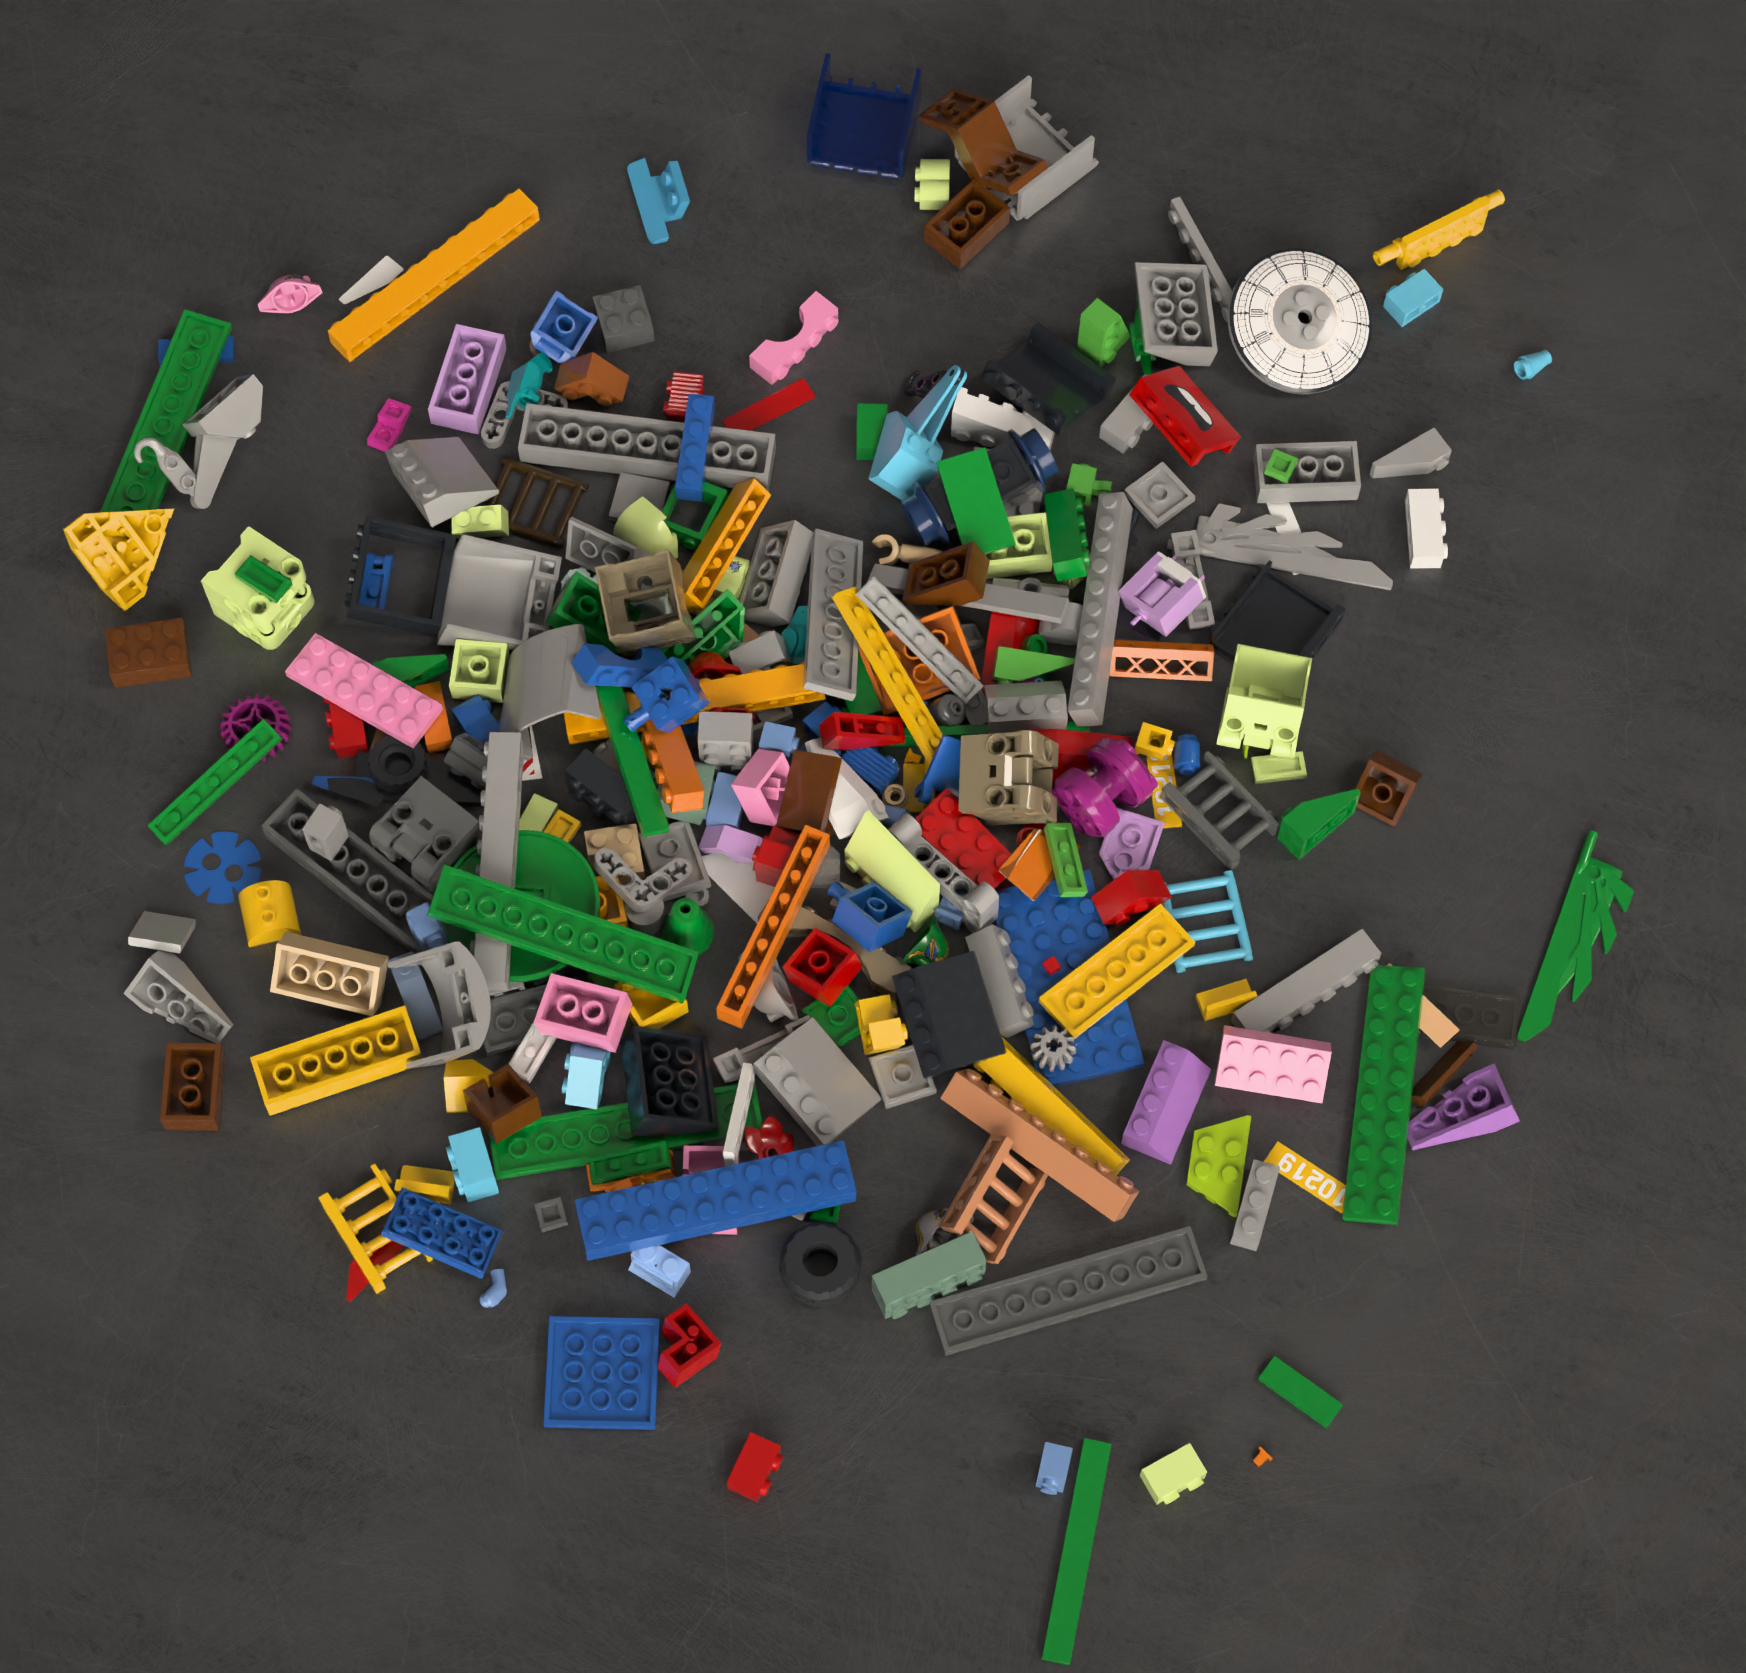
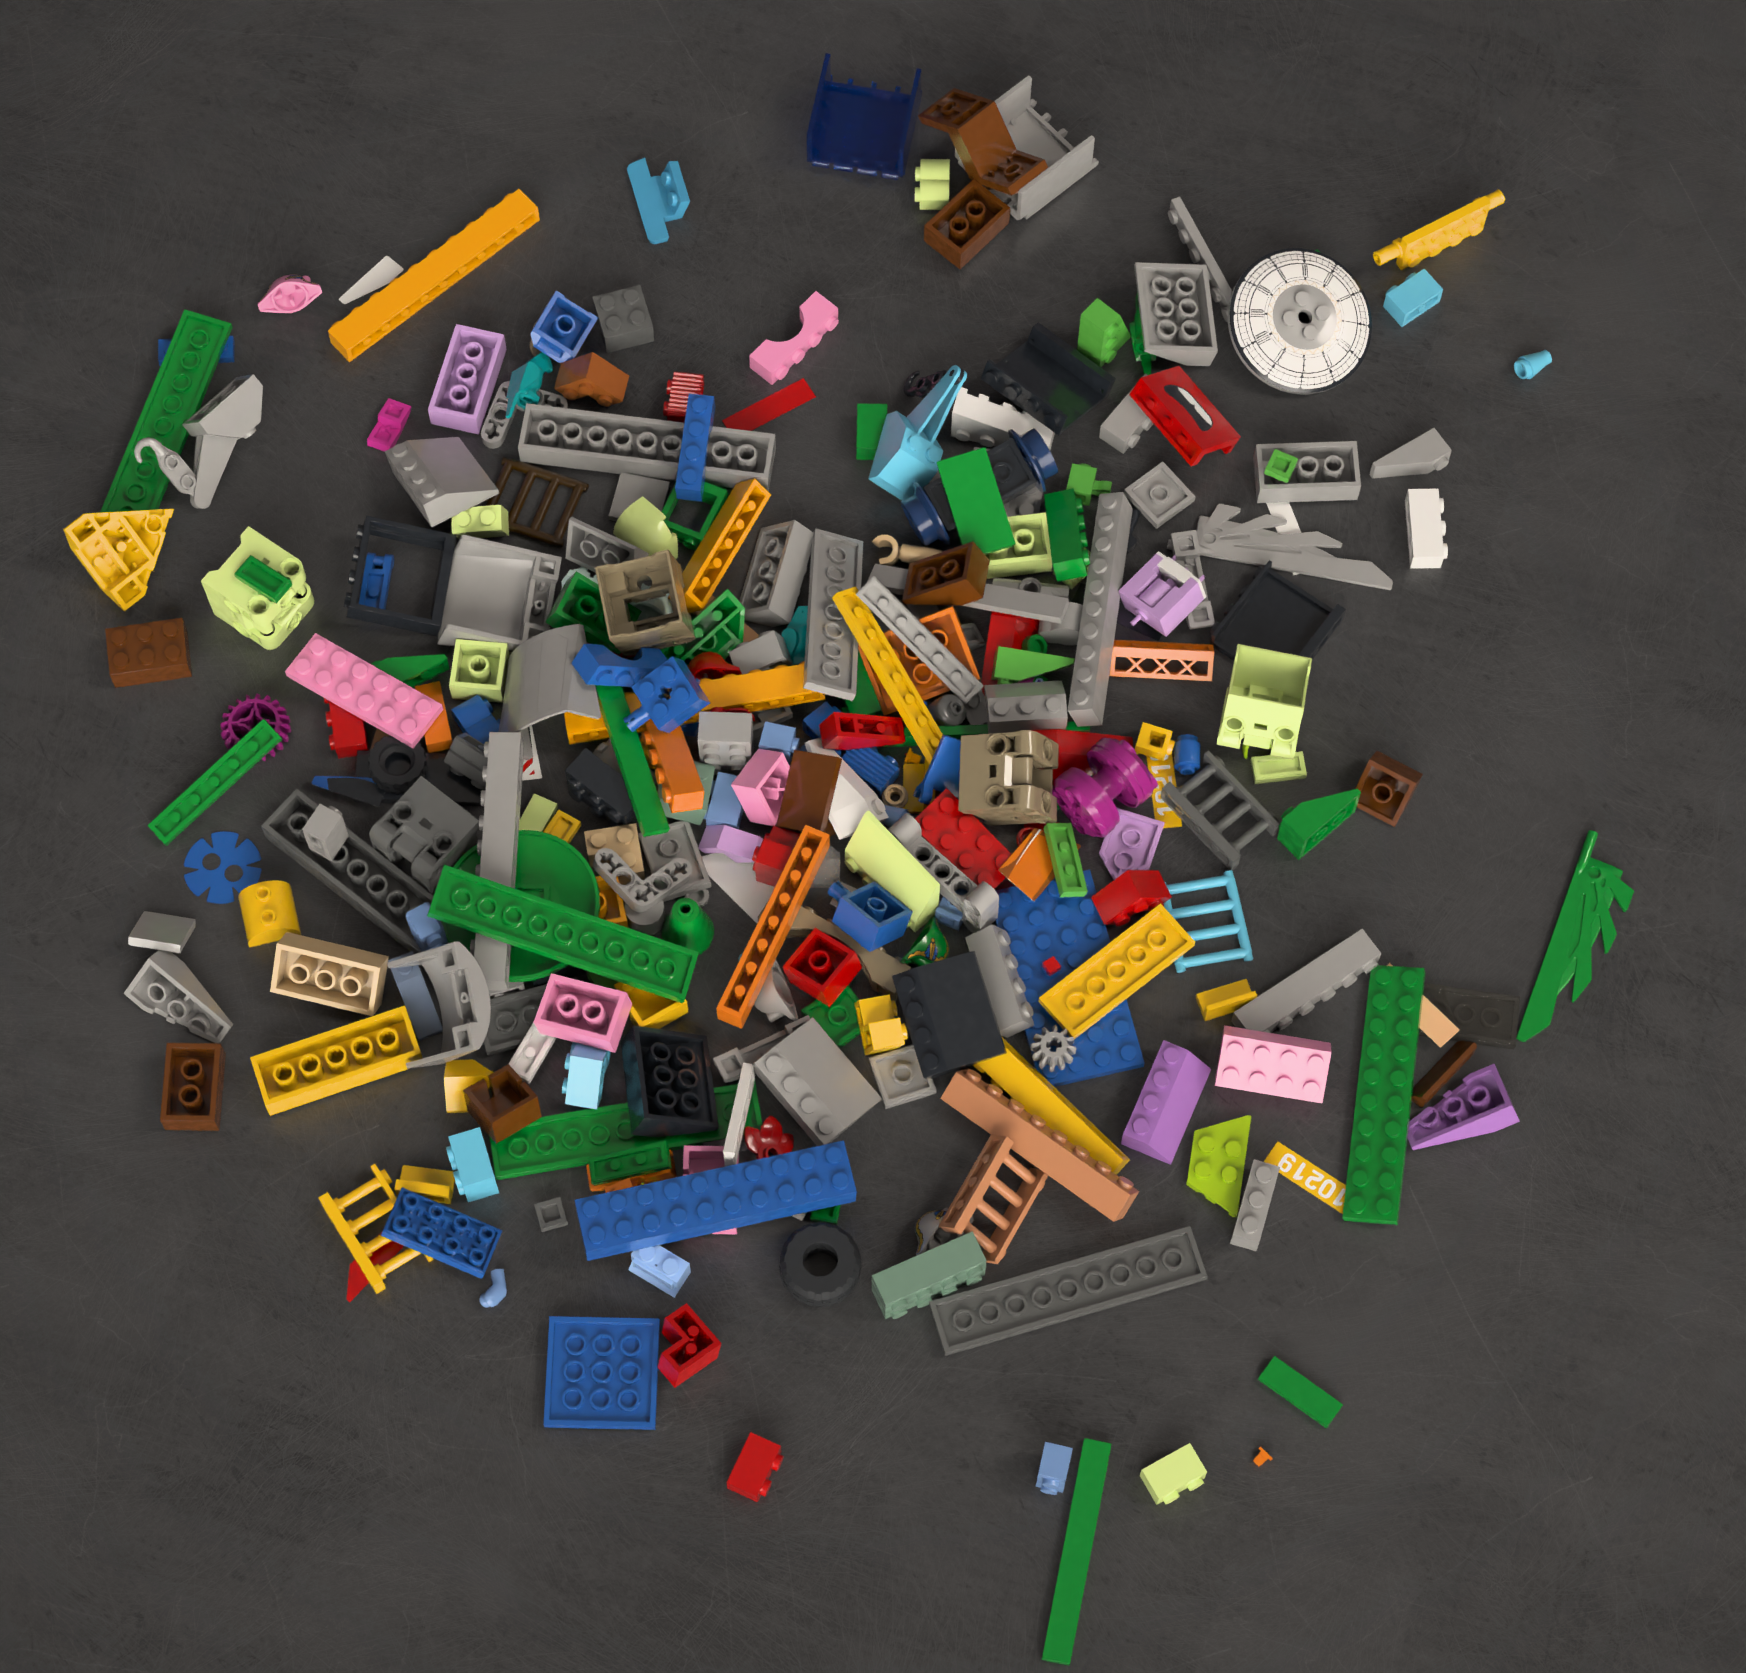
(734, 577): yellowish green leg -> none

